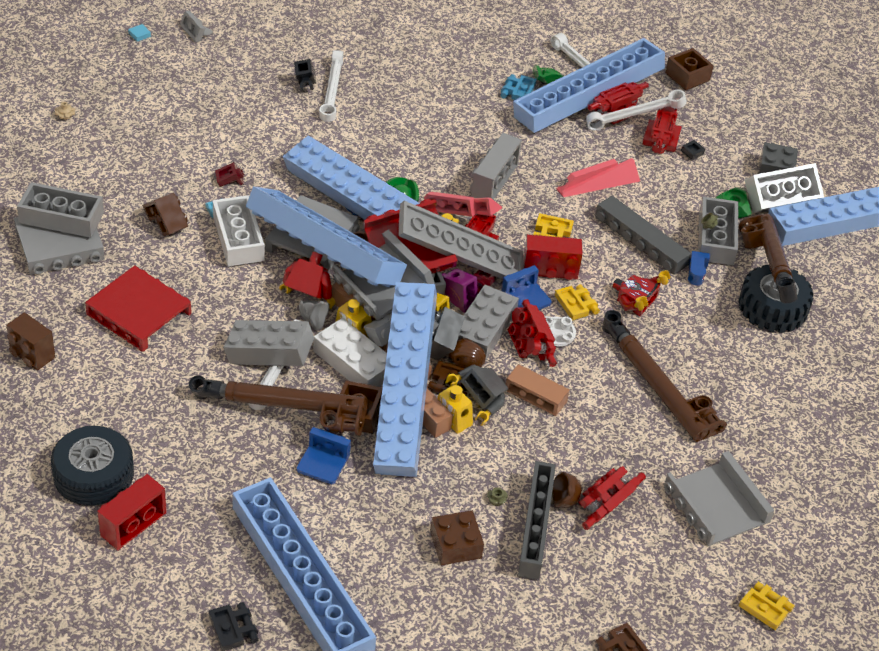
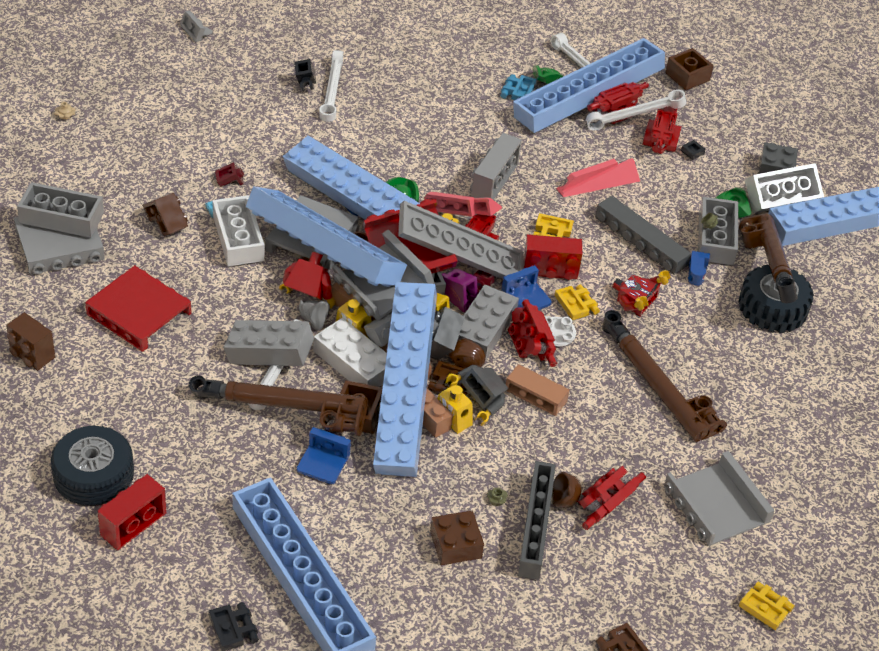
(139, 32): medium azure tile -> none

